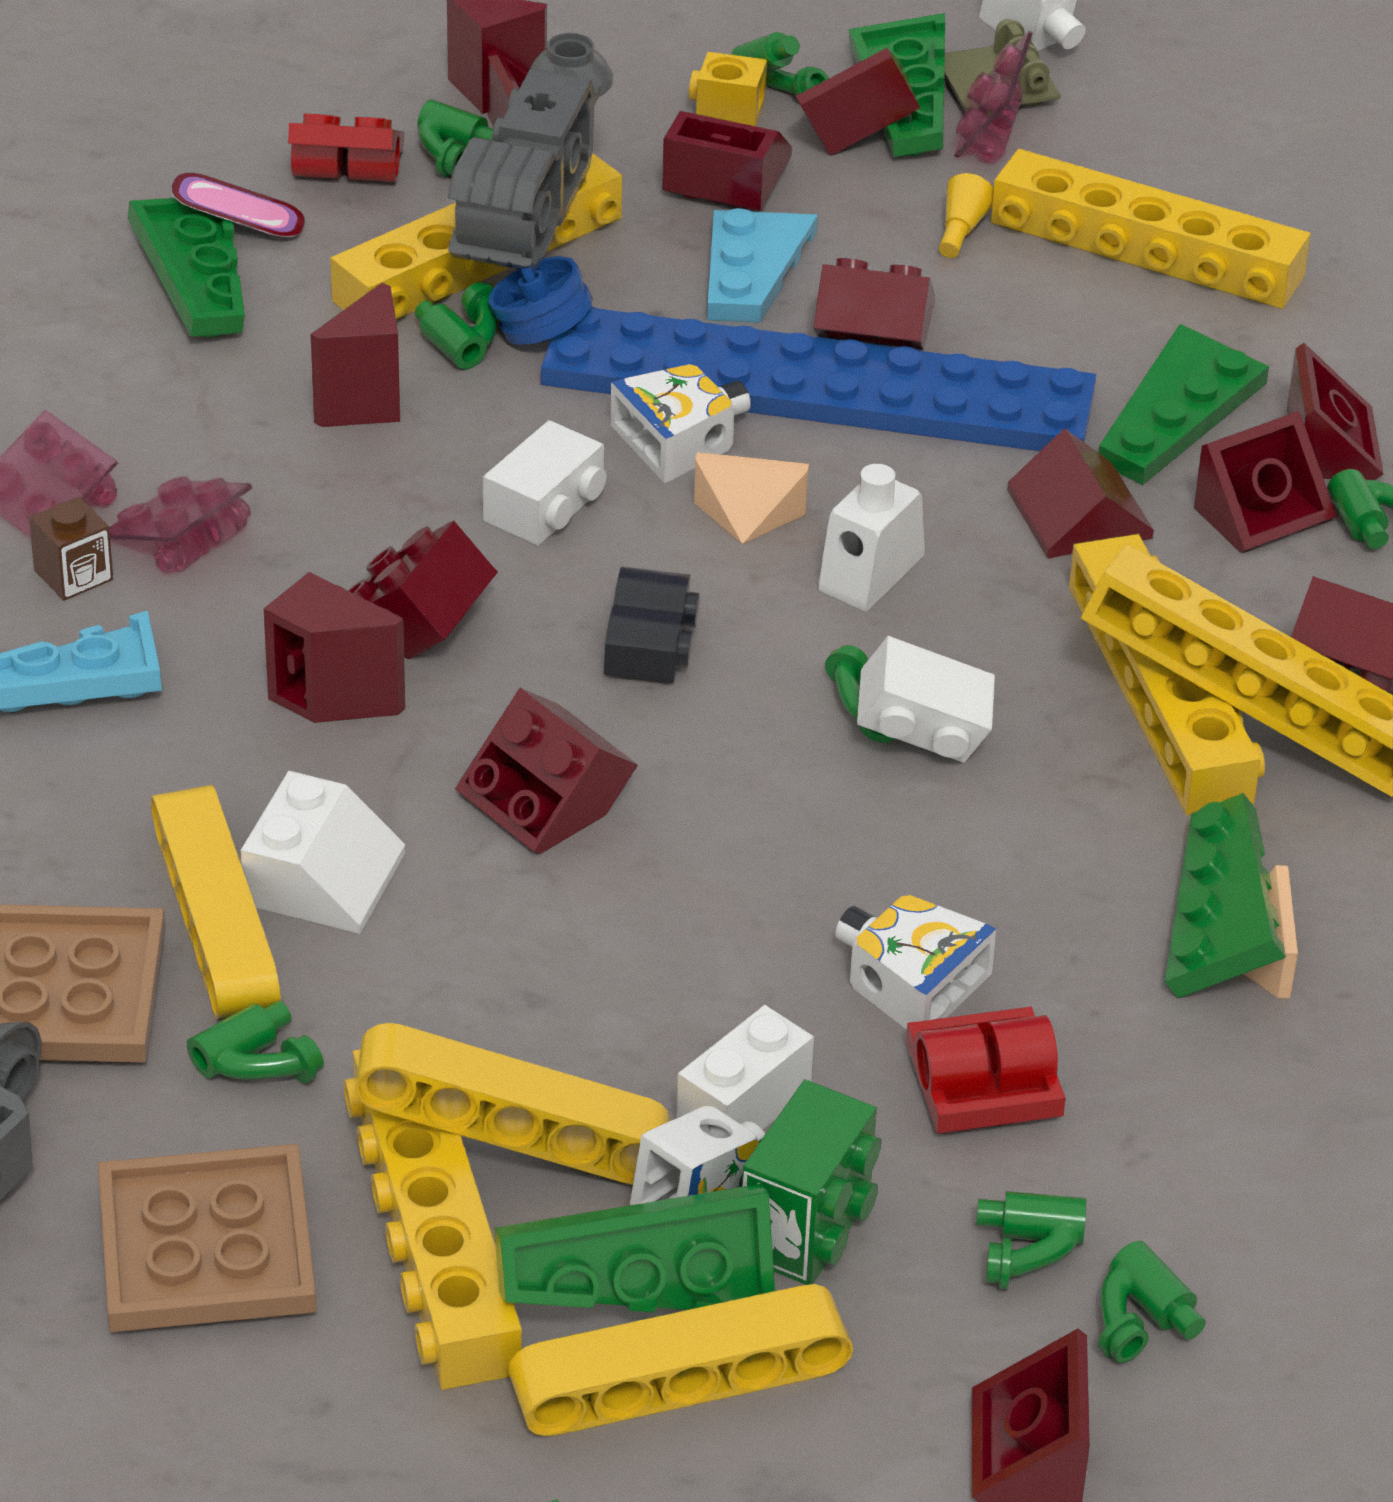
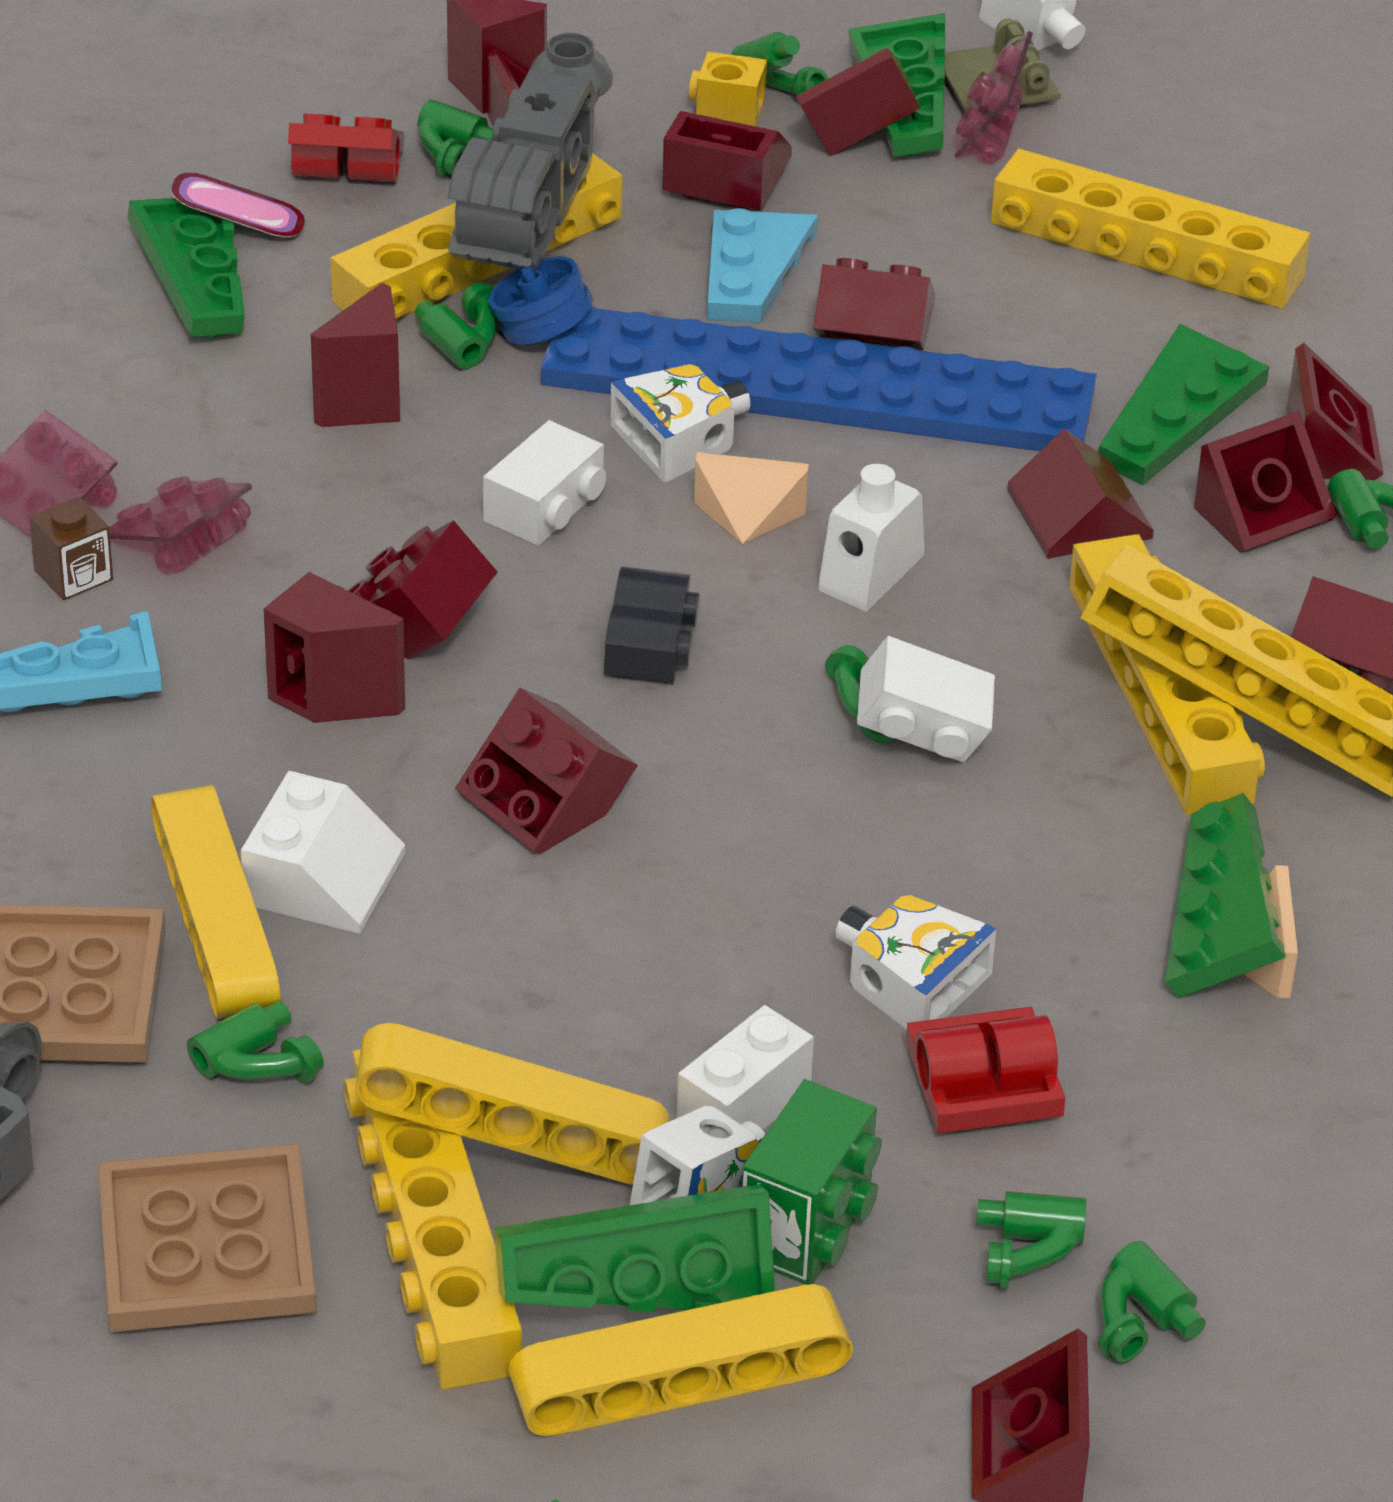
(966, 204): yellow cone -> none

